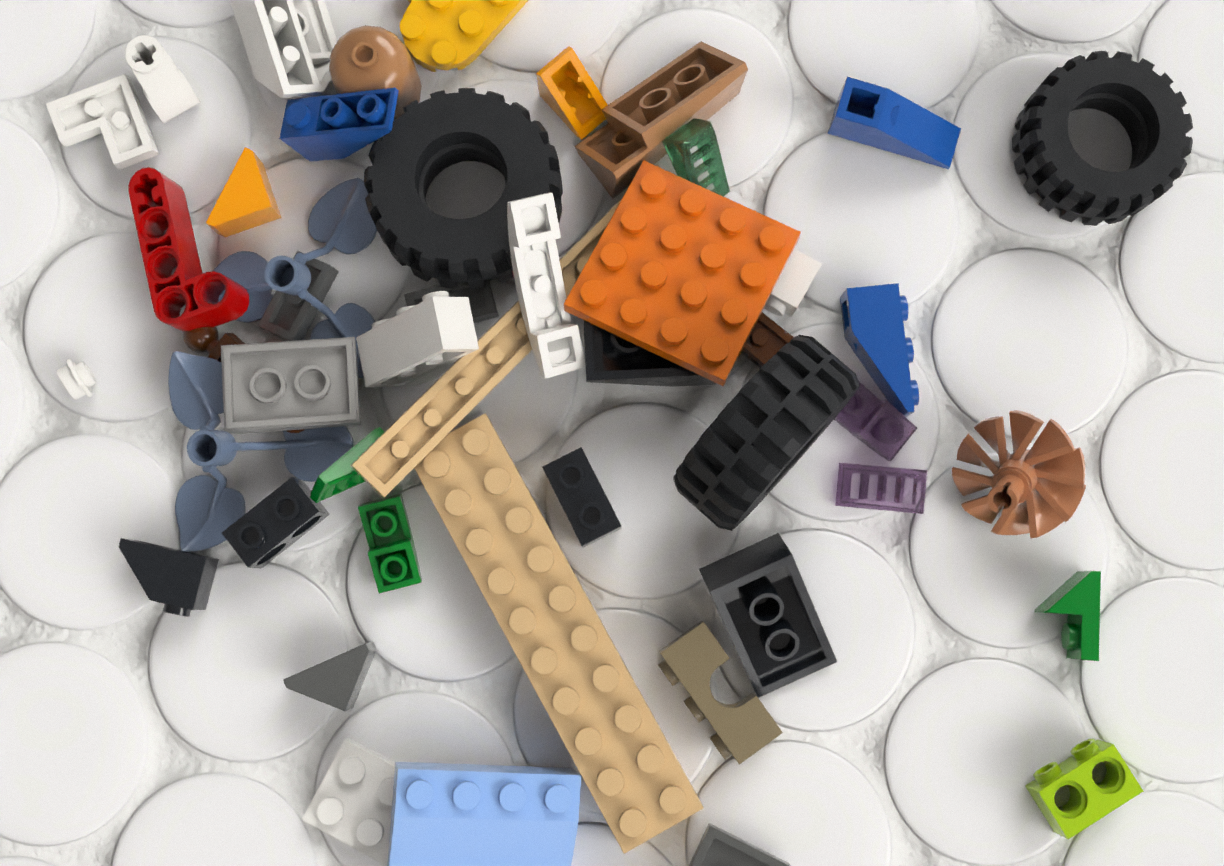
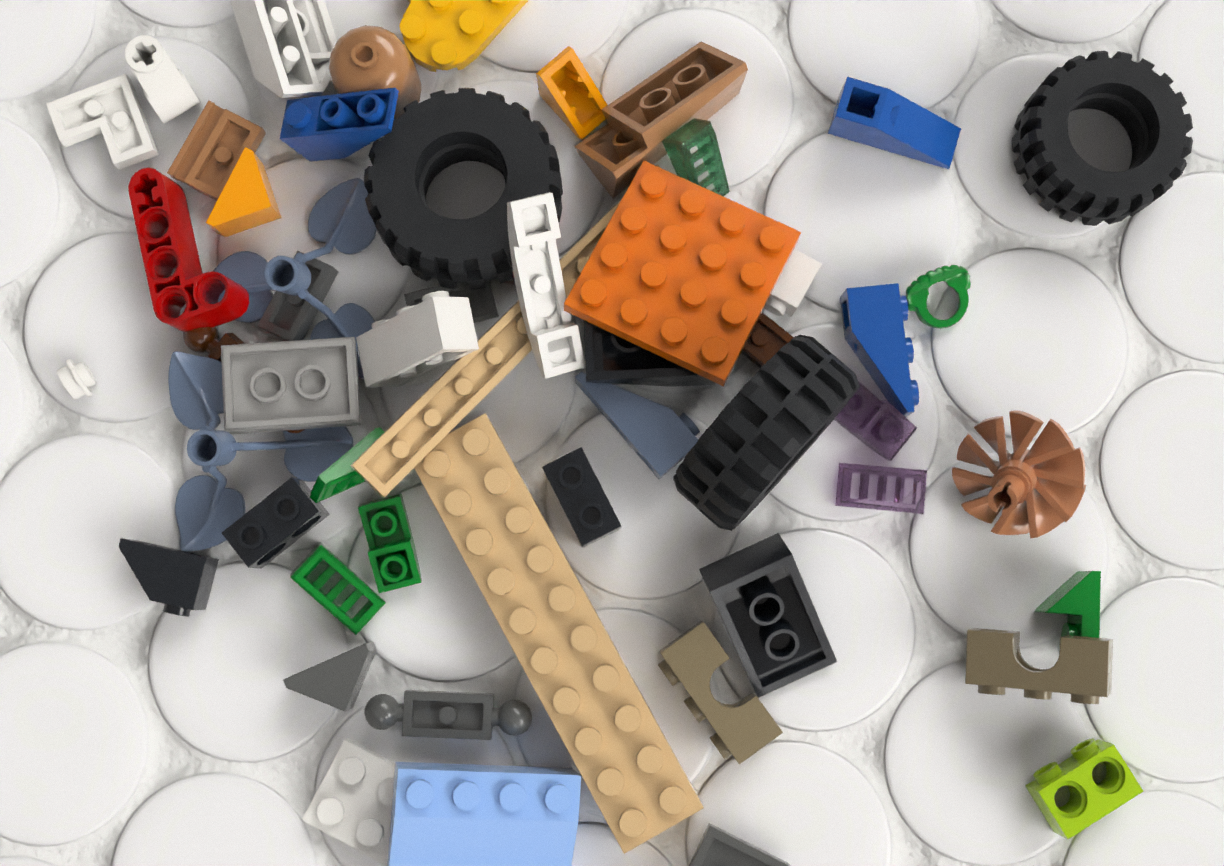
(214, 149): none -> medium nougat plate
(311, 561): none -> green slope
(448, 714): none -> dark grey plate
(647, 426): none -> sand blue slope
(917, 294): none -> green piece
(1081, 669): none -> dark tan arch

